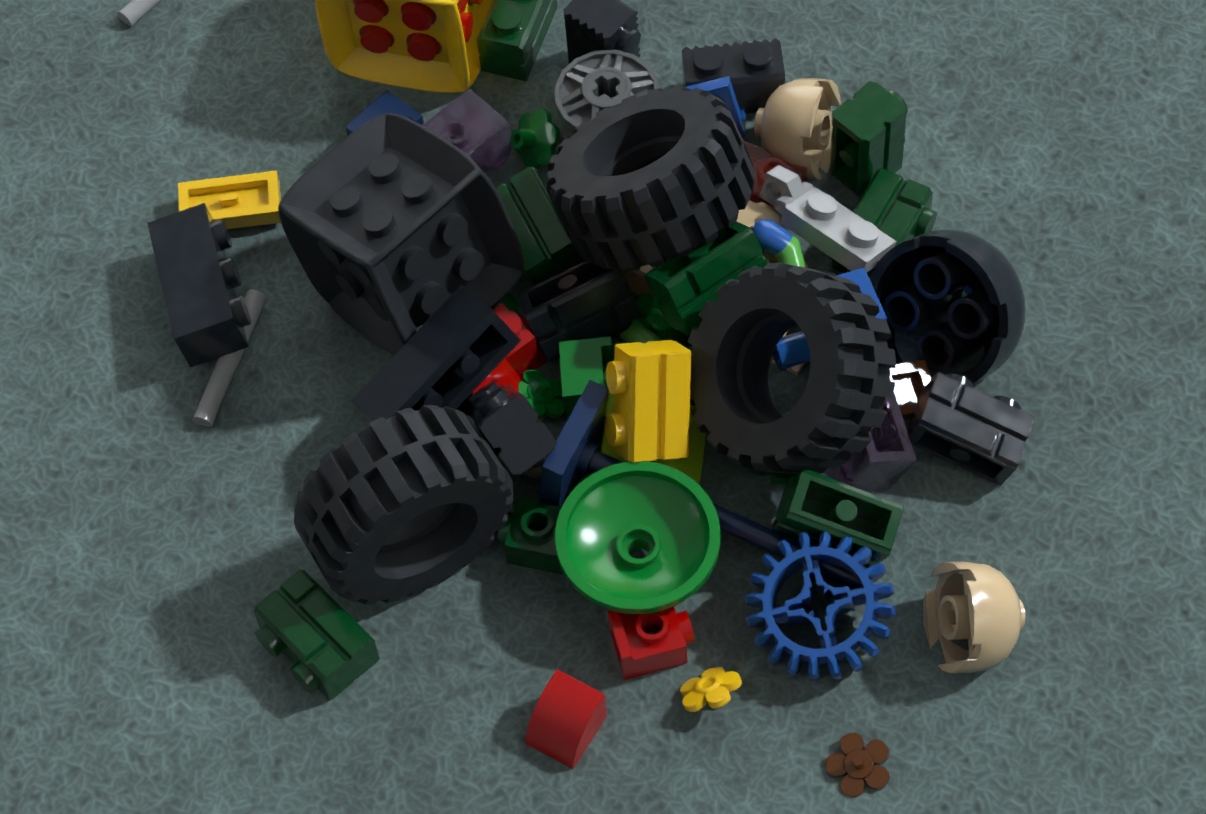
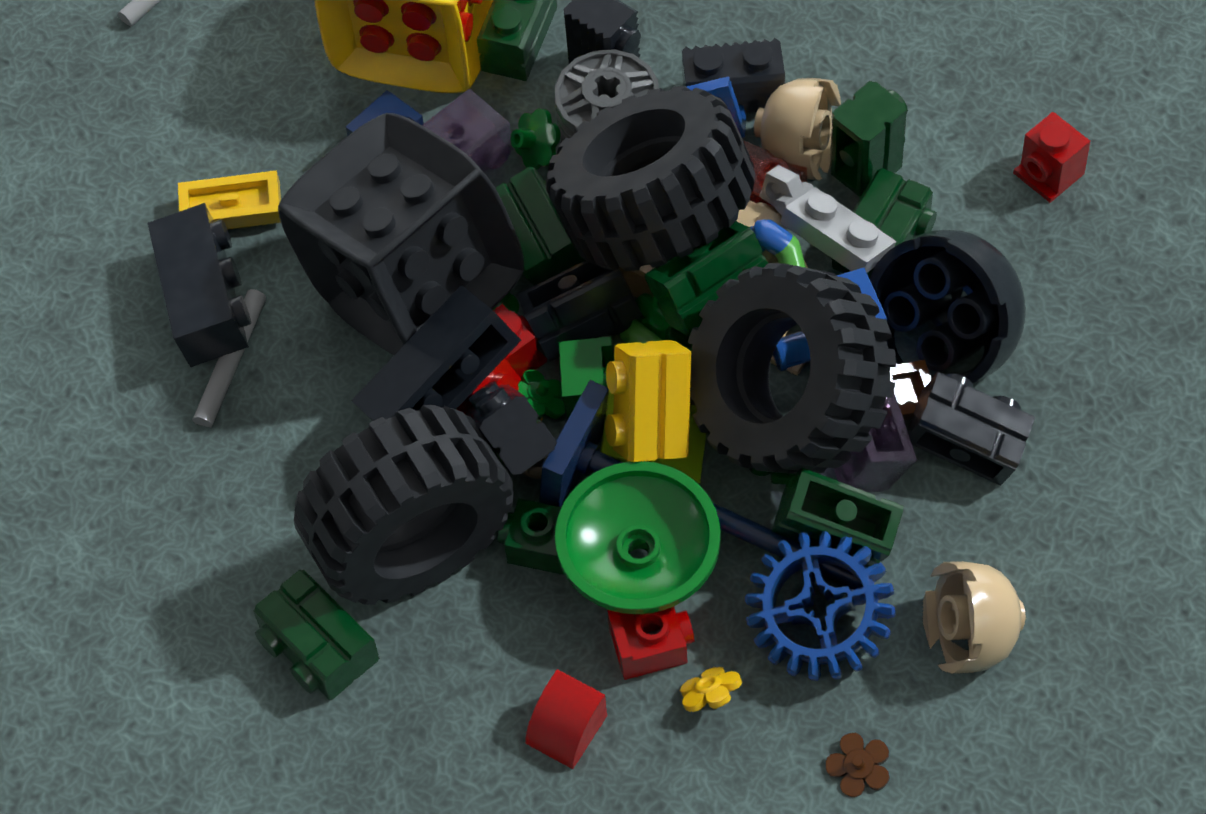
(1052, 157): none -> red brick

